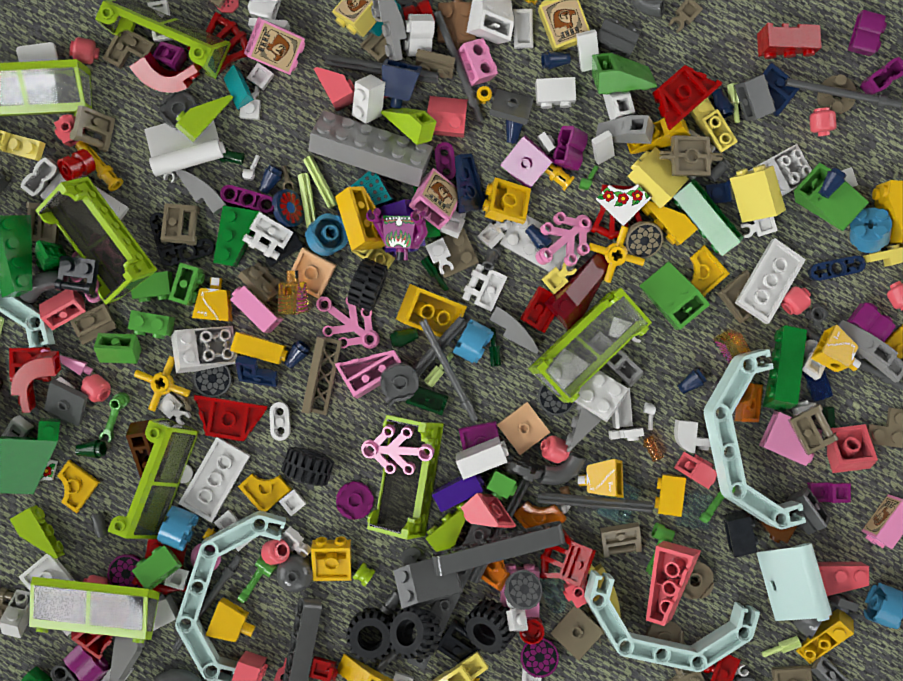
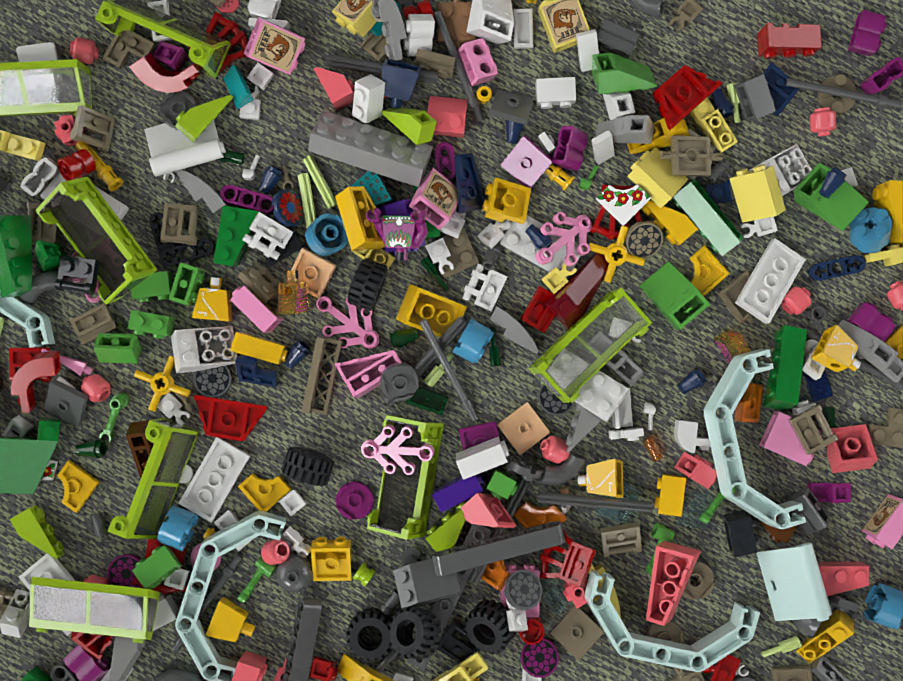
(61, 308): coral brick -> none
(280, 421): white plate -> none
(554, 59): dark blue cone -> none

